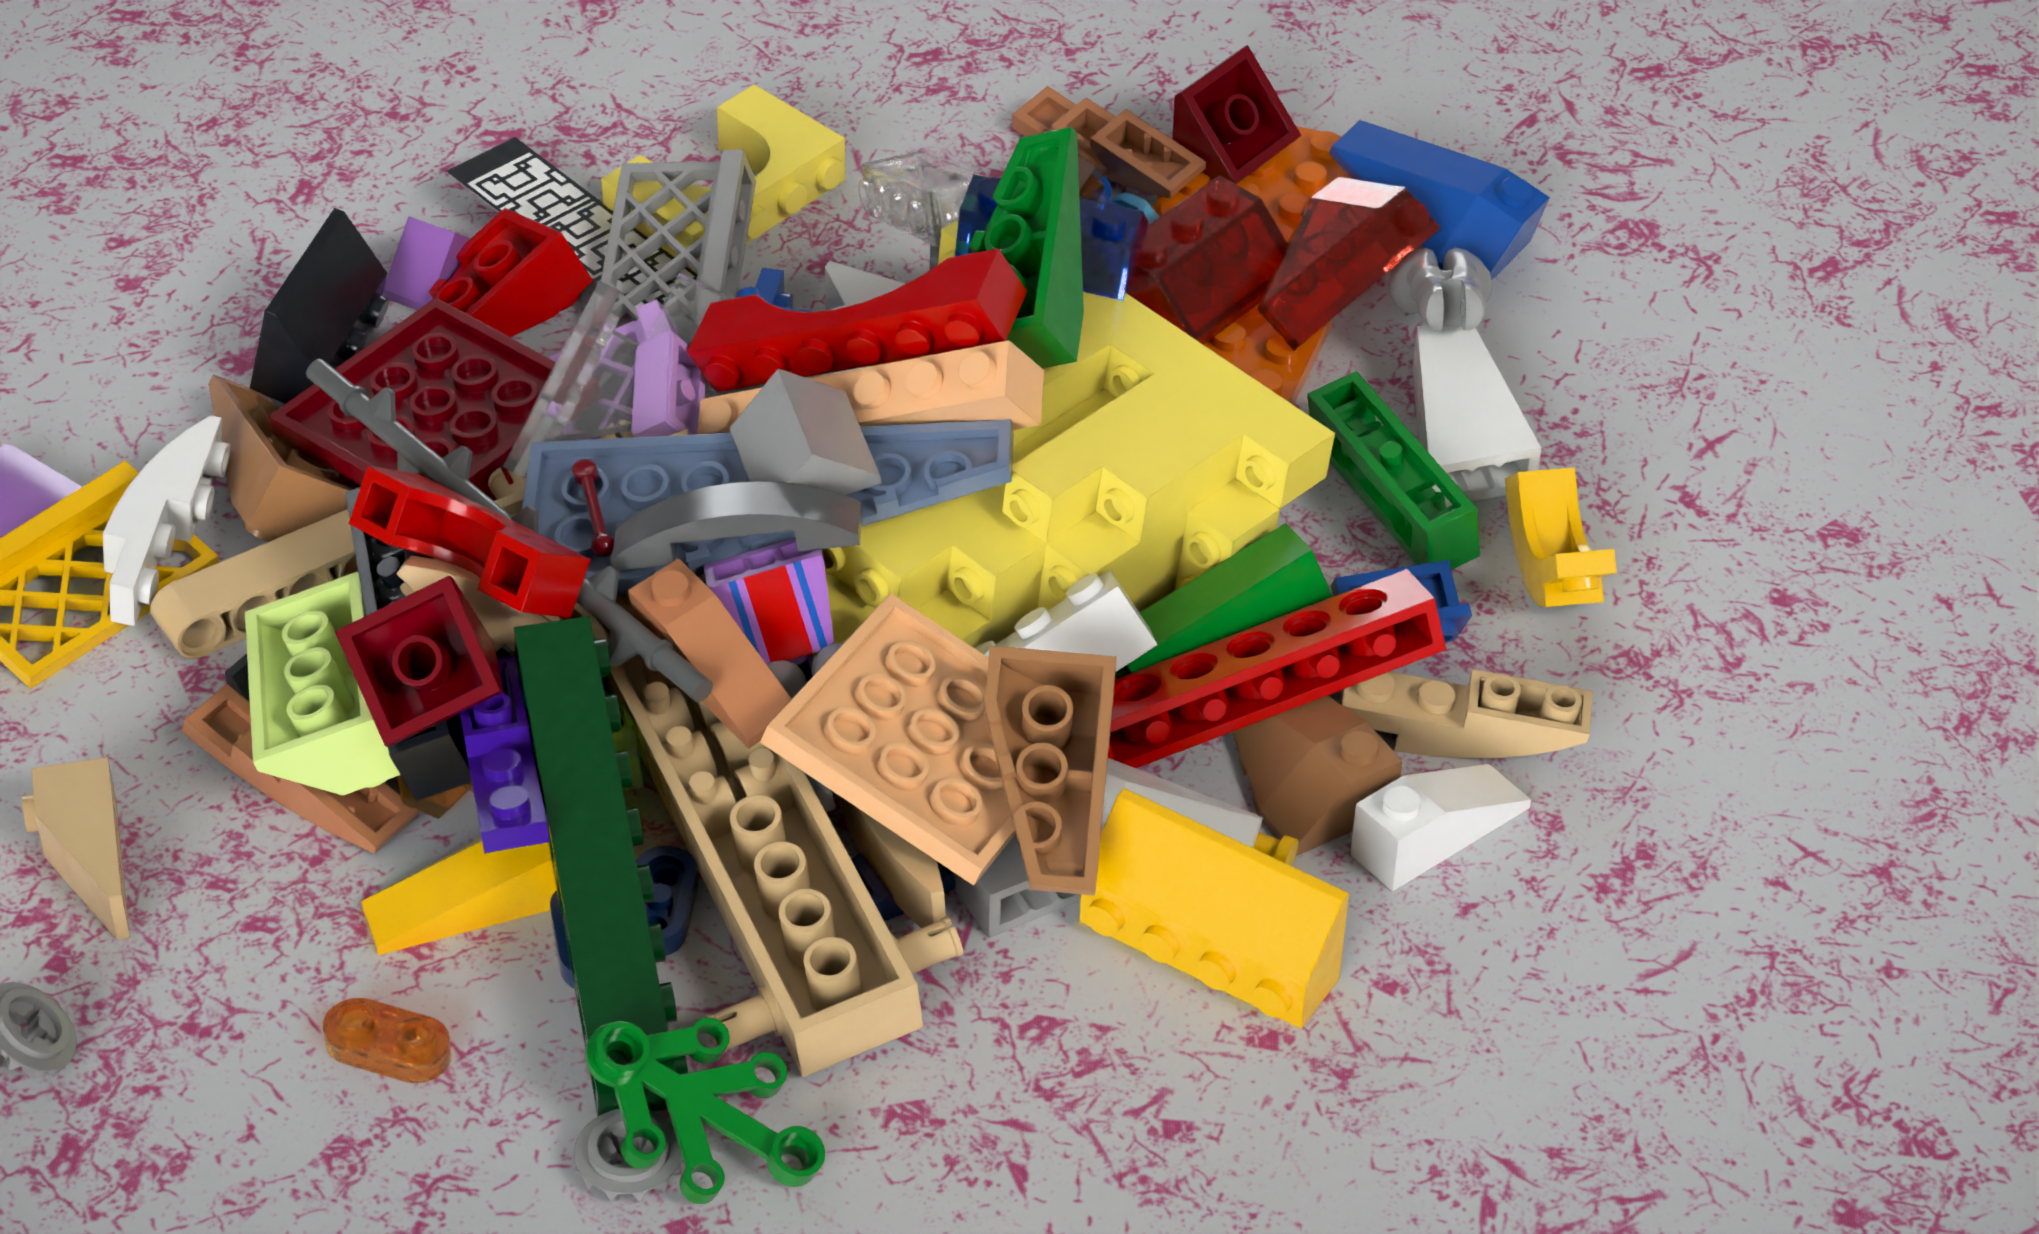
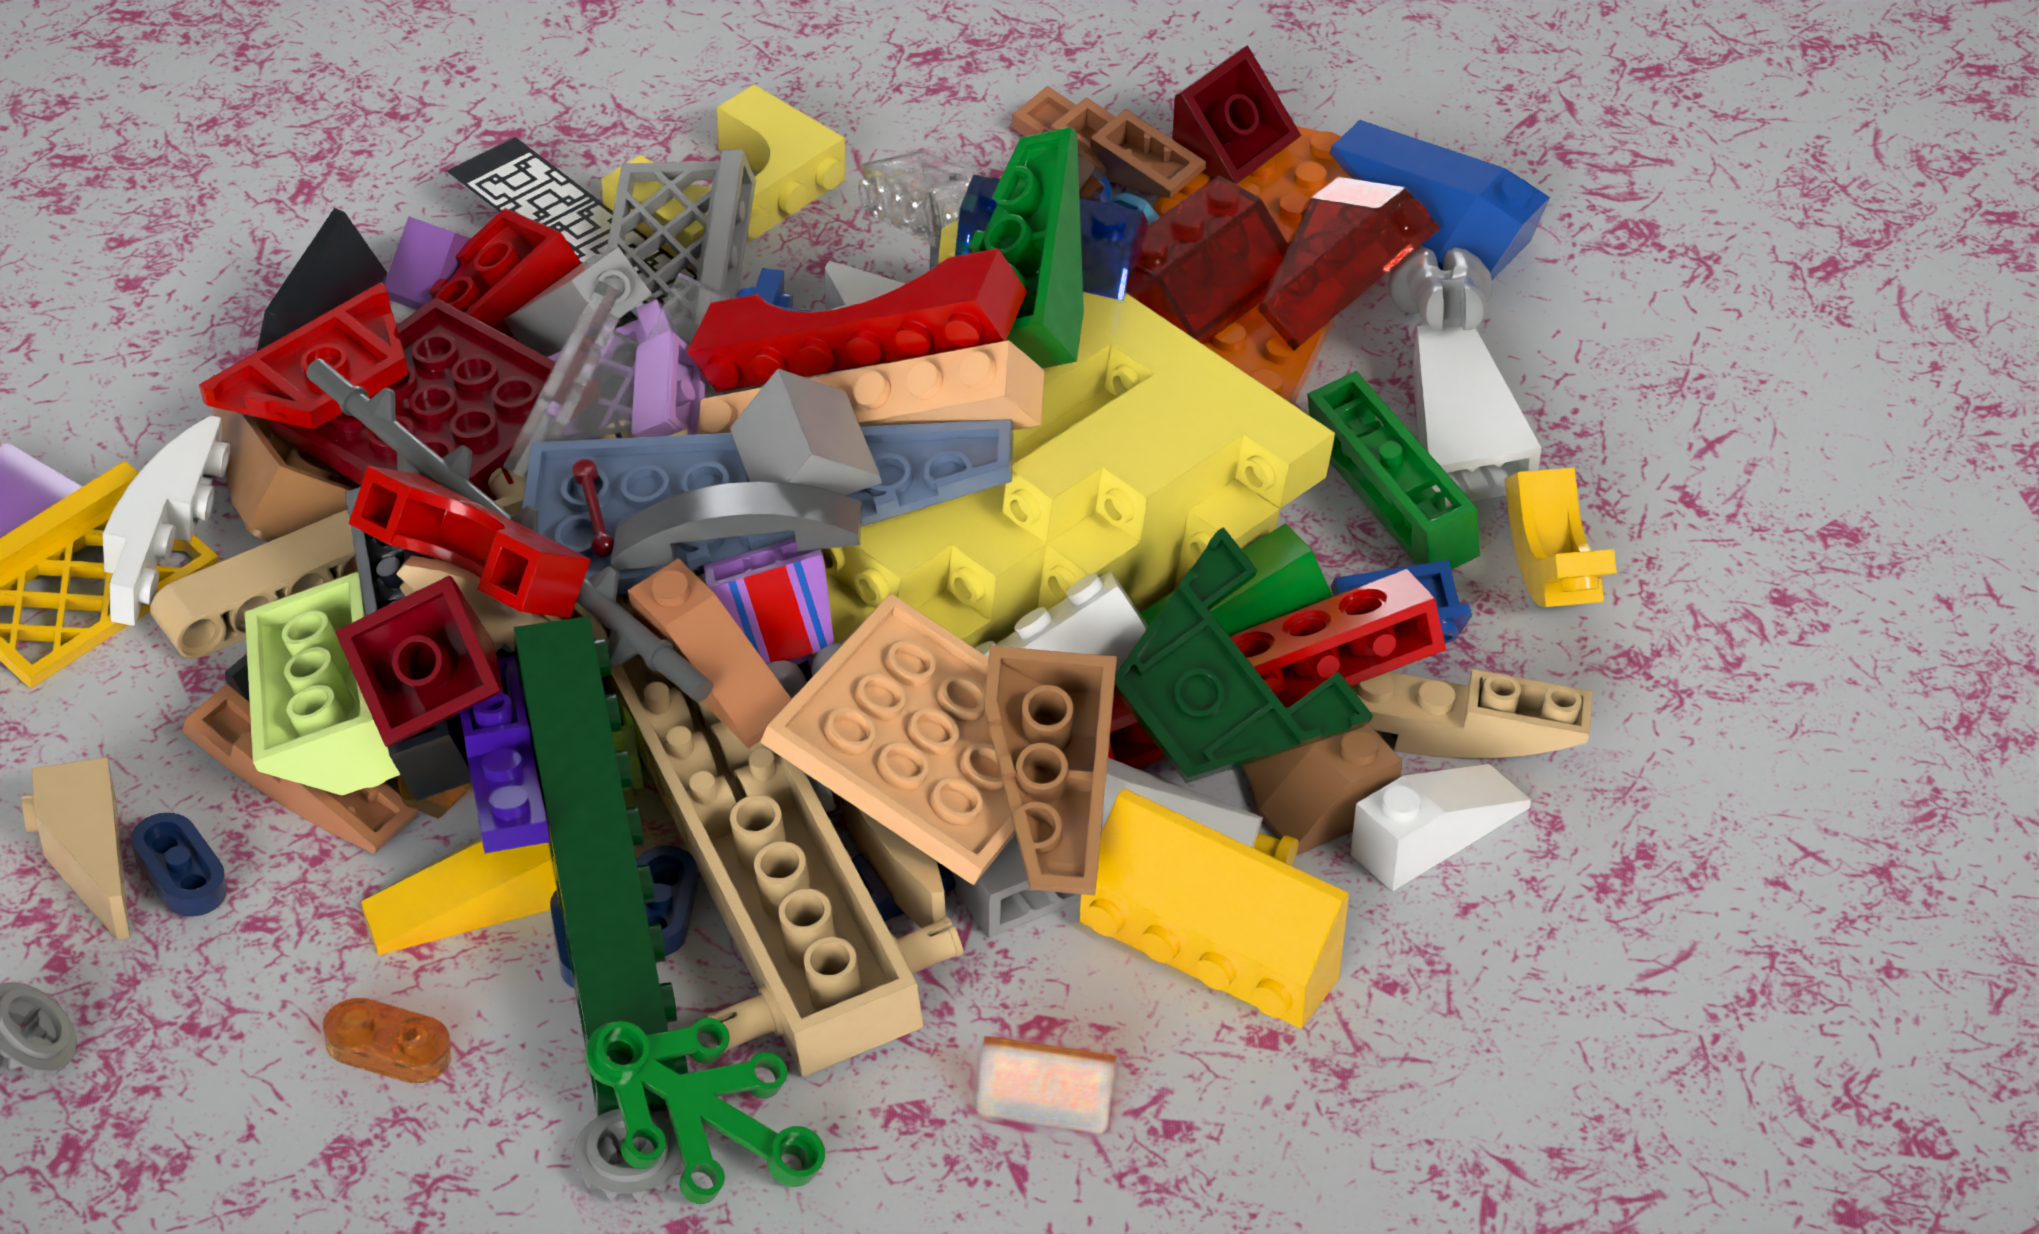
(189, 873): none -> dark blue plate
(352, 338): none -> red wing
(552, 314): none -> light grey slope
(1046, 1085): none -> clear orange slope
(1203, 694): none -> dark green wing

